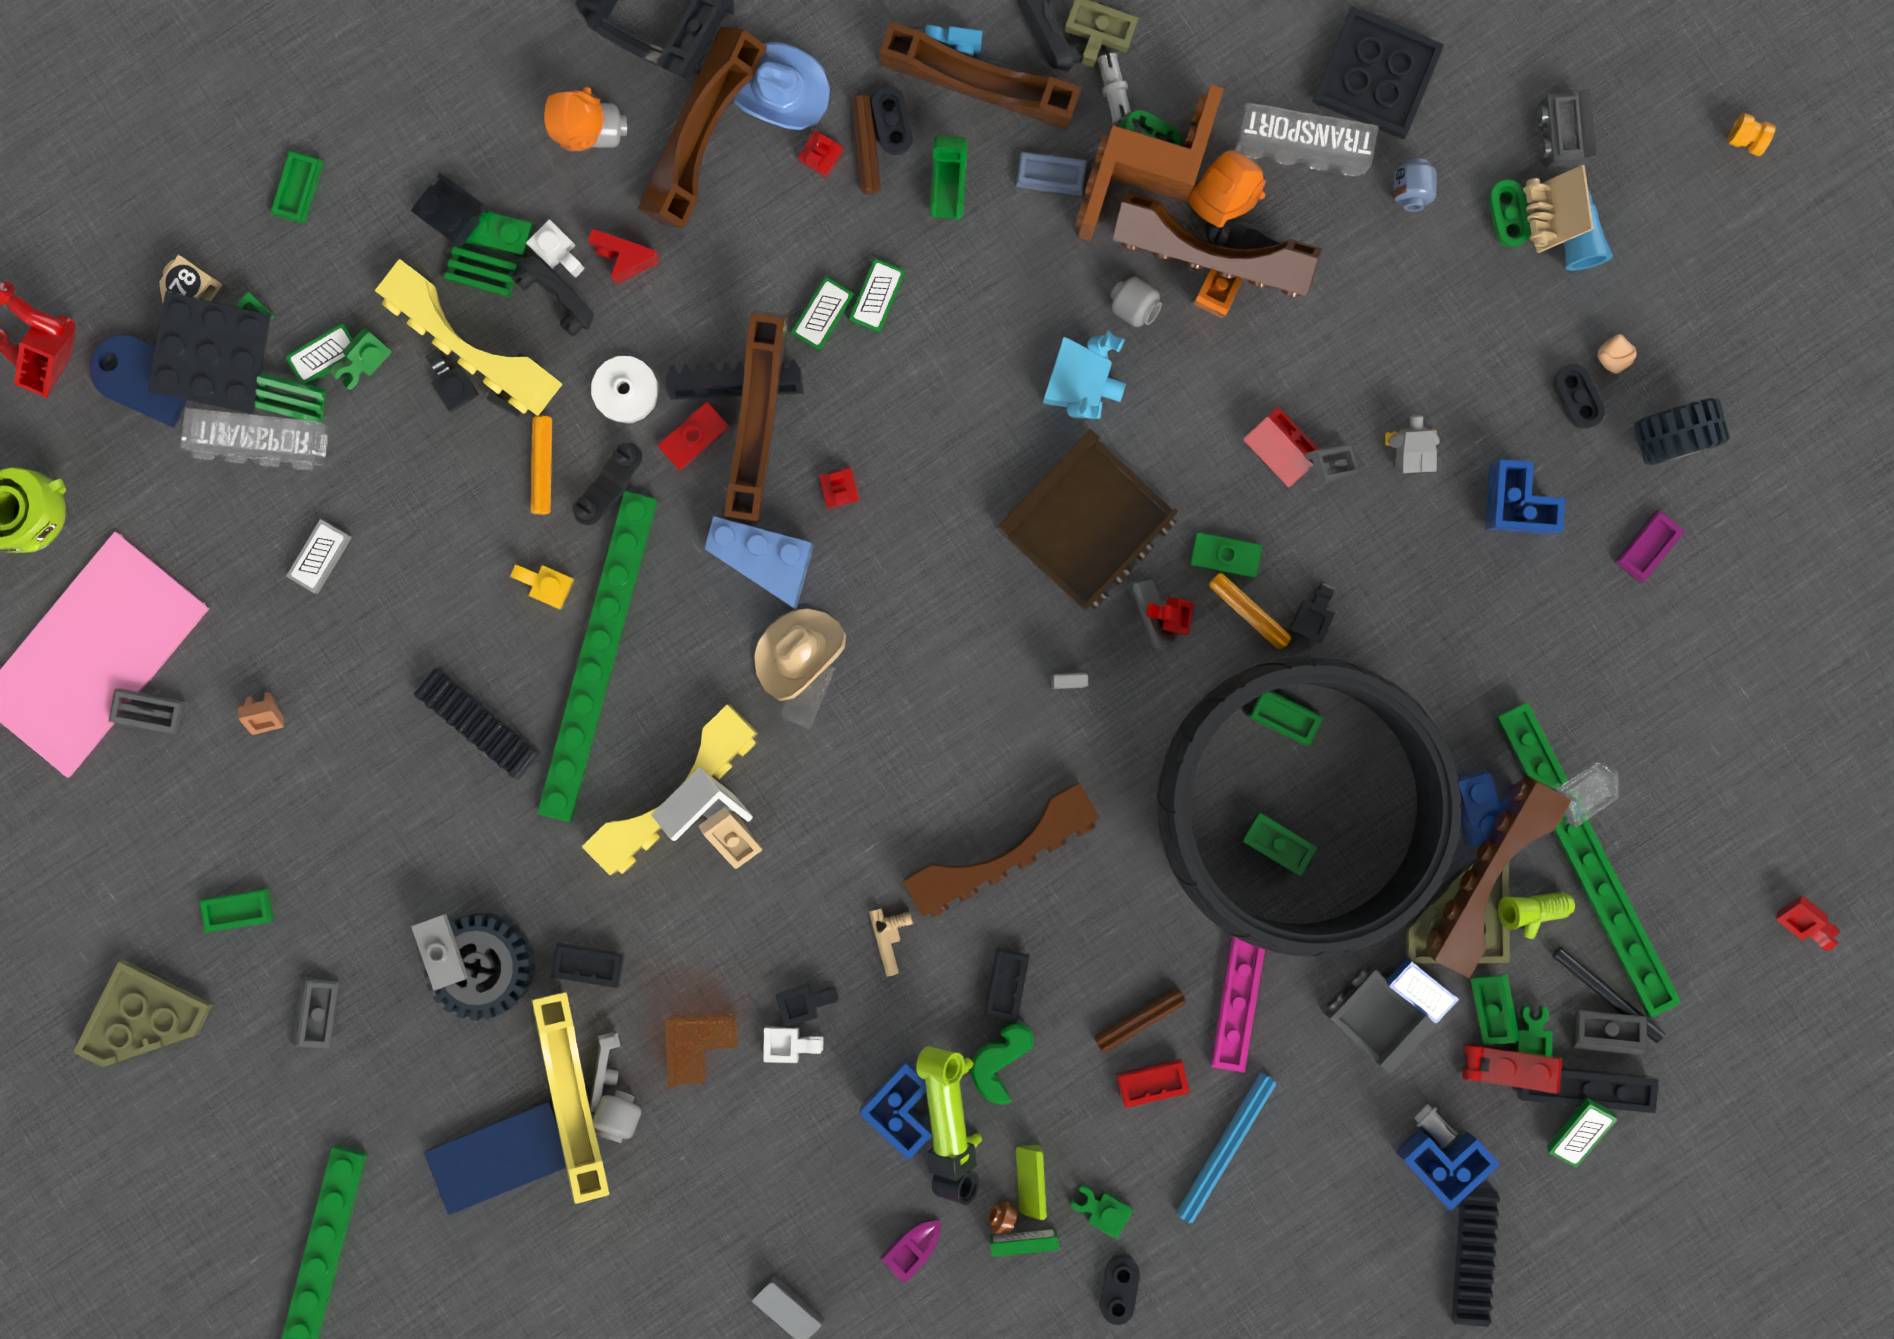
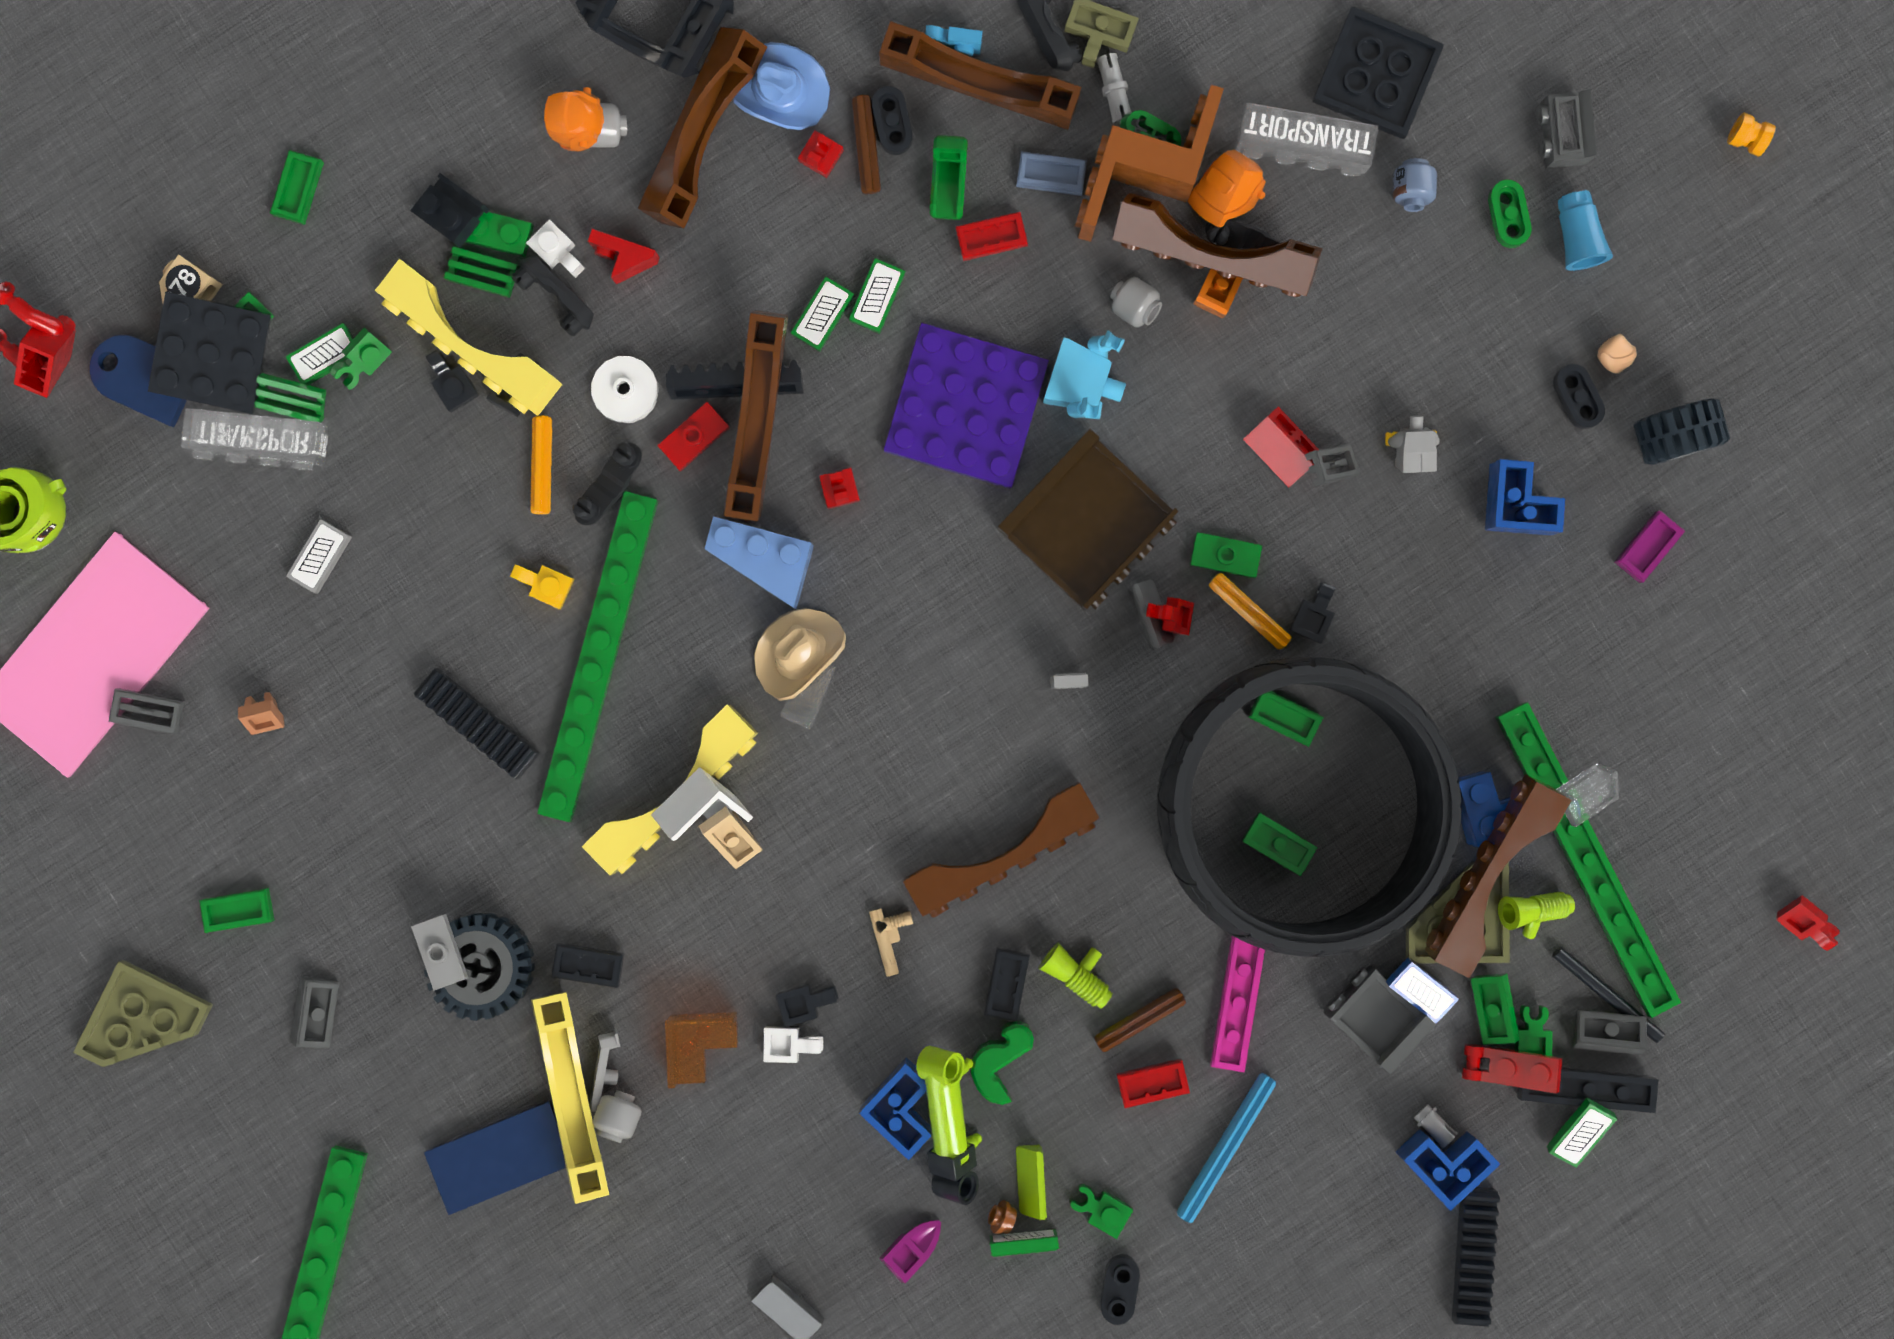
(966, 405): none -> dark purple plate
(991, 236): none -> red plate
(1077, 977): none -> lime piece
(1558, 208): tan hinge -> none

